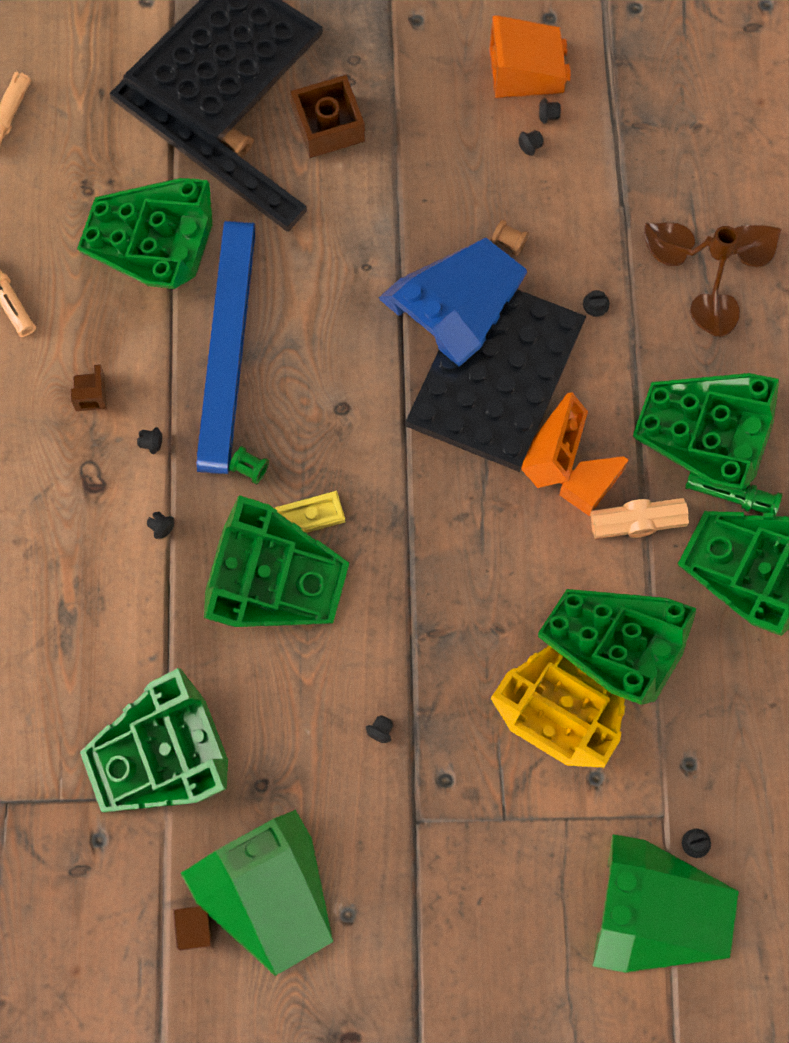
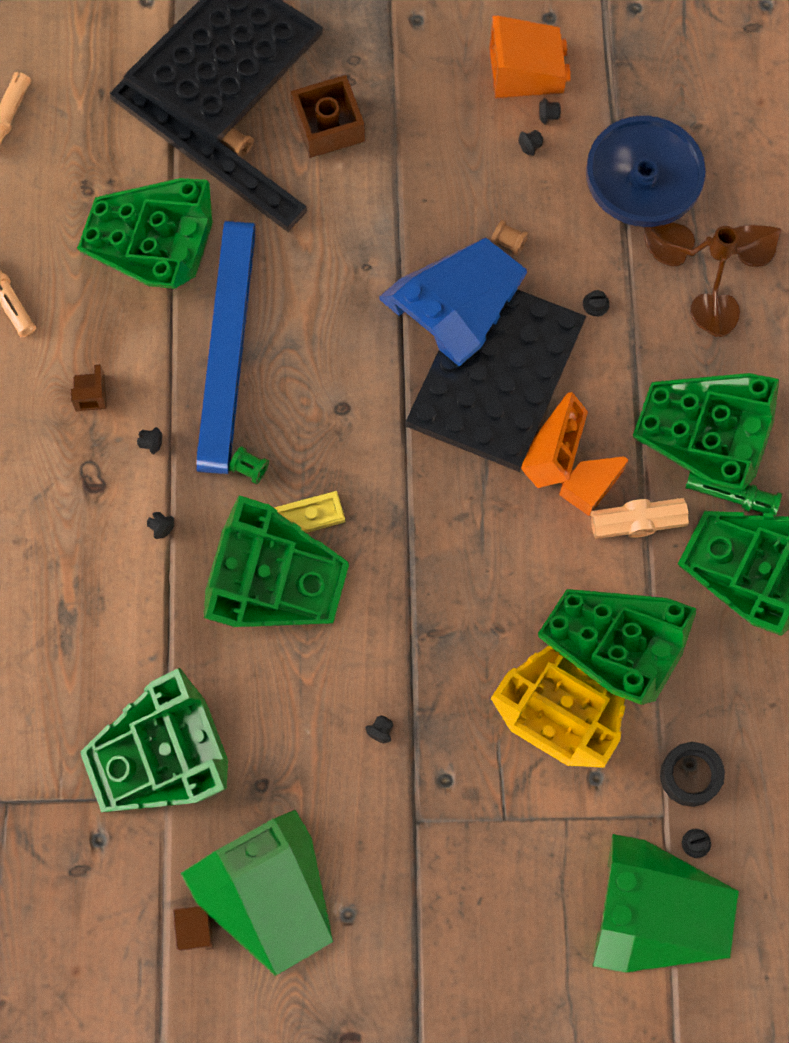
(645, 171): none -> dark blue dish
(705, 753): none -> black tyre

